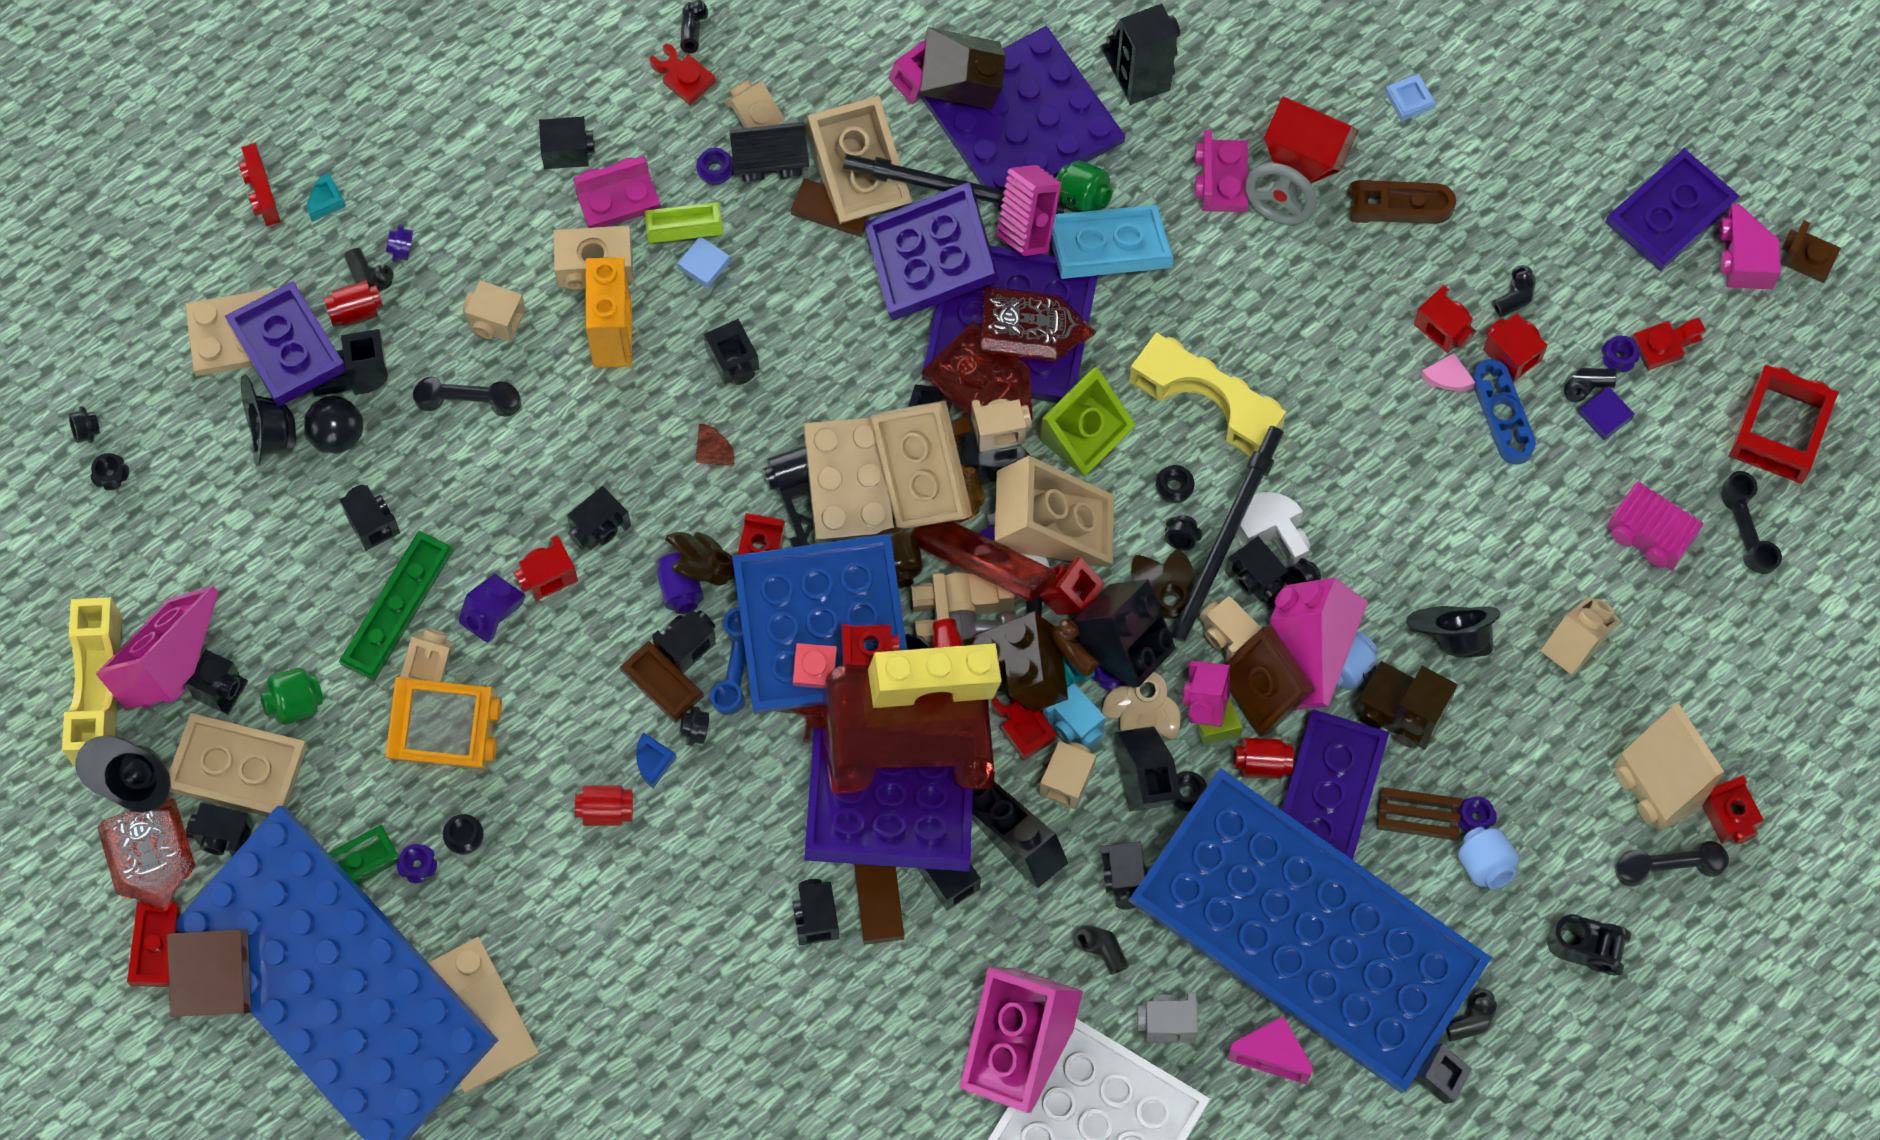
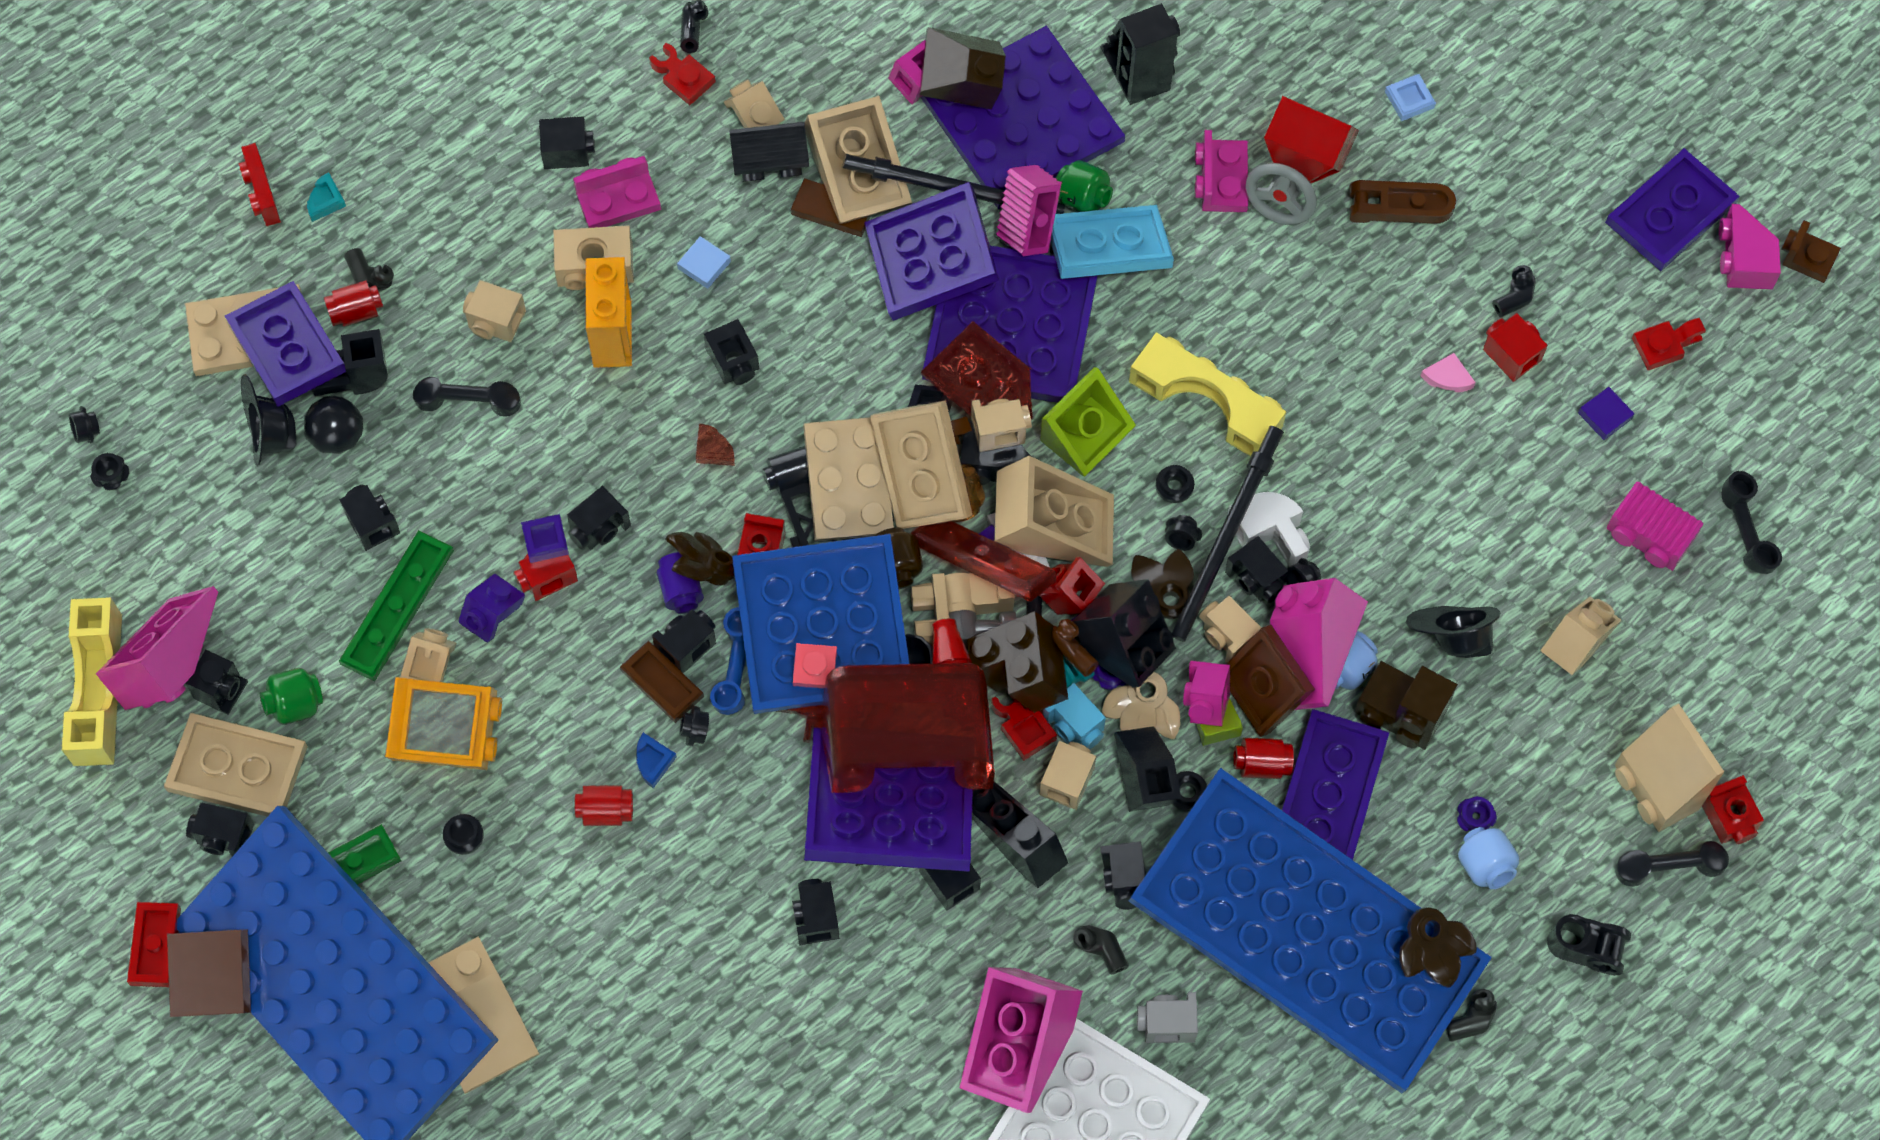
(123, 773): black piece -> none
(147, 853): clear red tile -> none
(399, 243): dark purple plate -> none
(416, 853): dark purple plate -> none
(545, 538): none -> dark purple tile
(683, 222): lime tile -> none
(715, 156): dark purple plate -> none
(855, 636): red brick -> none
(879, 903): reddish brown tile -> none
(905, 675): light yellow arch -> none
(1030, 324): clear red tile -> none
(1273, 1051): dark pink slope -> none
(1421, 799): reddish brown tile -> none
(1435, 953): none -> dark brown plate
(1443, 1074): black plate -> none
(1444, 321): red brick -> none
(1506, 395): blue beam -> none
(1586, 379): black arm -> none
(1622, 345): dark purple plate -> none
(1773, 455): red window -> none

